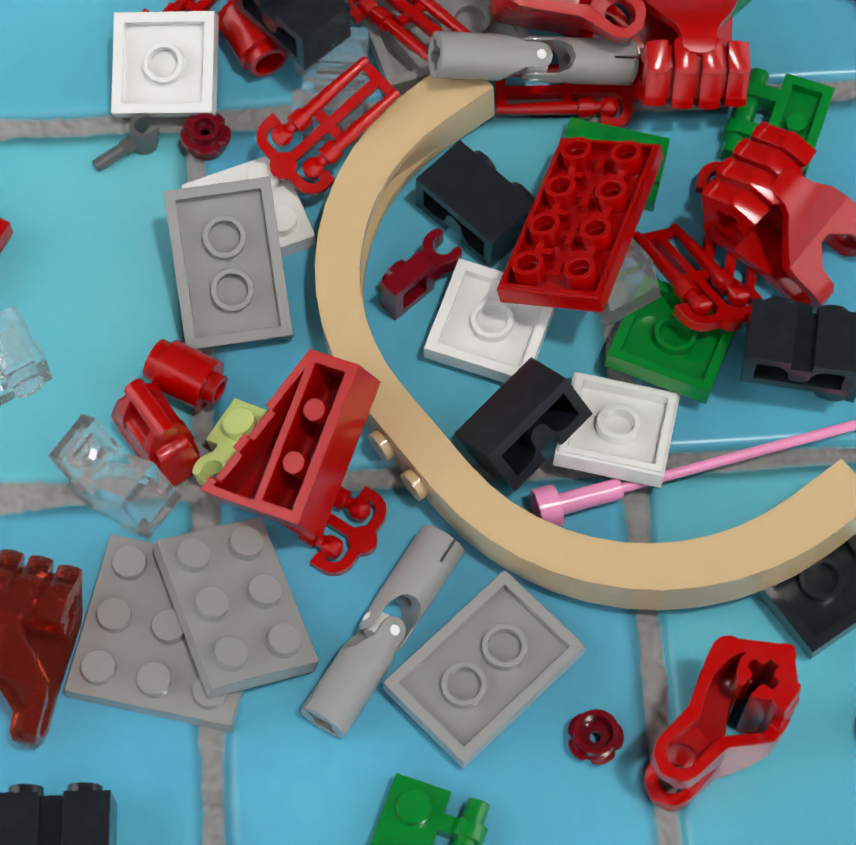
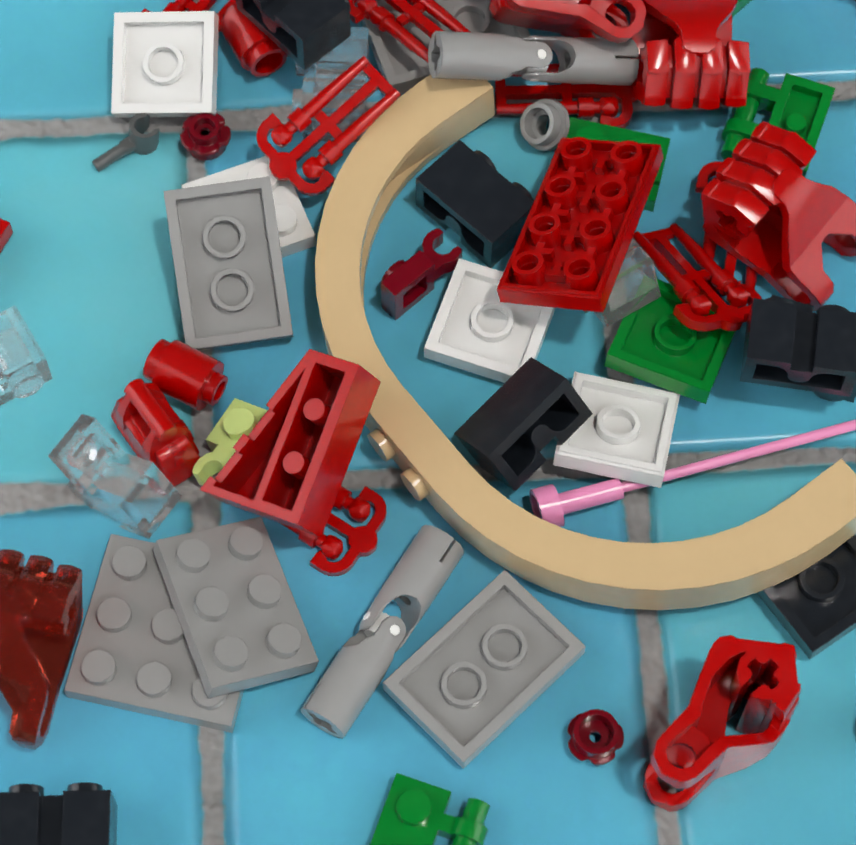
(534, 123): none -> light grey plate

